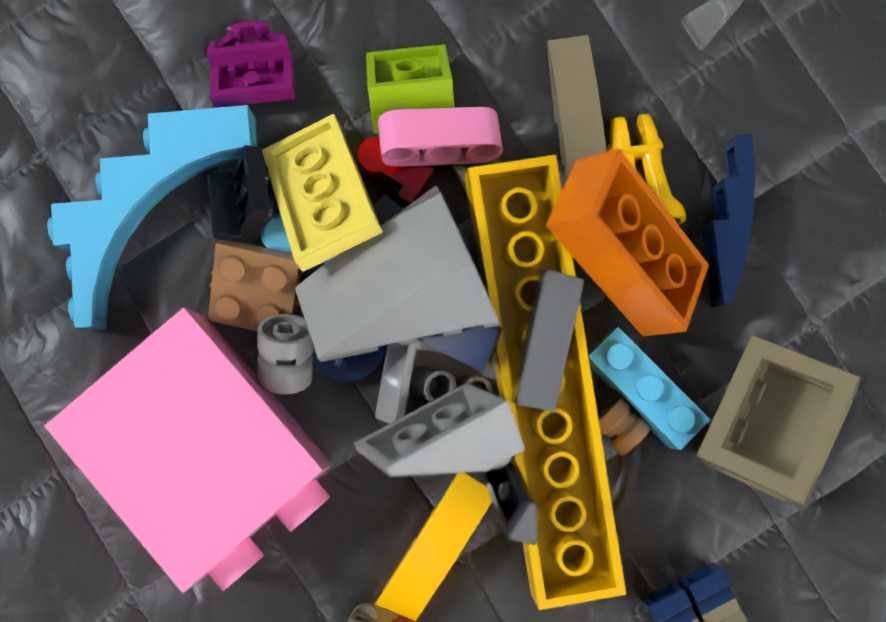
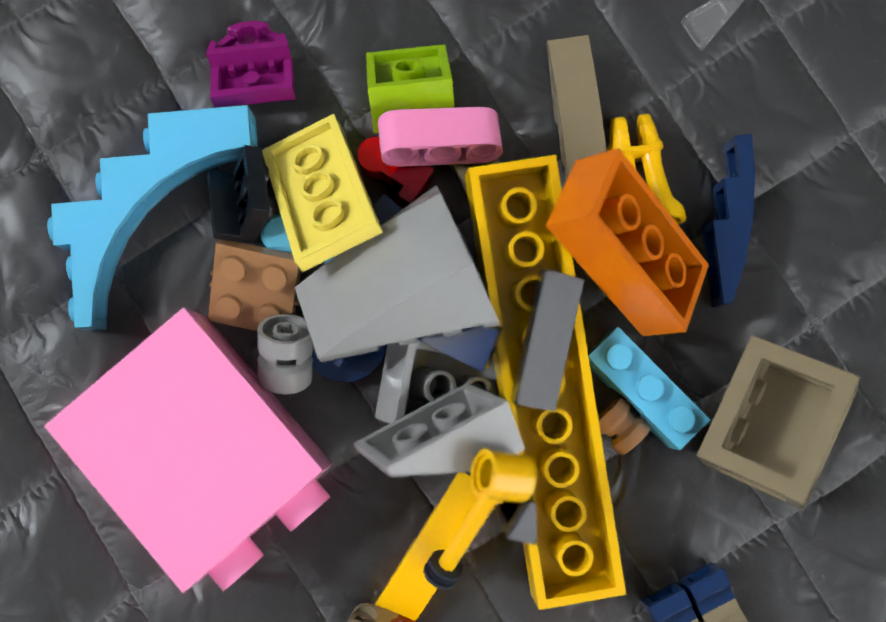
(494, 479): none -> yellow piece

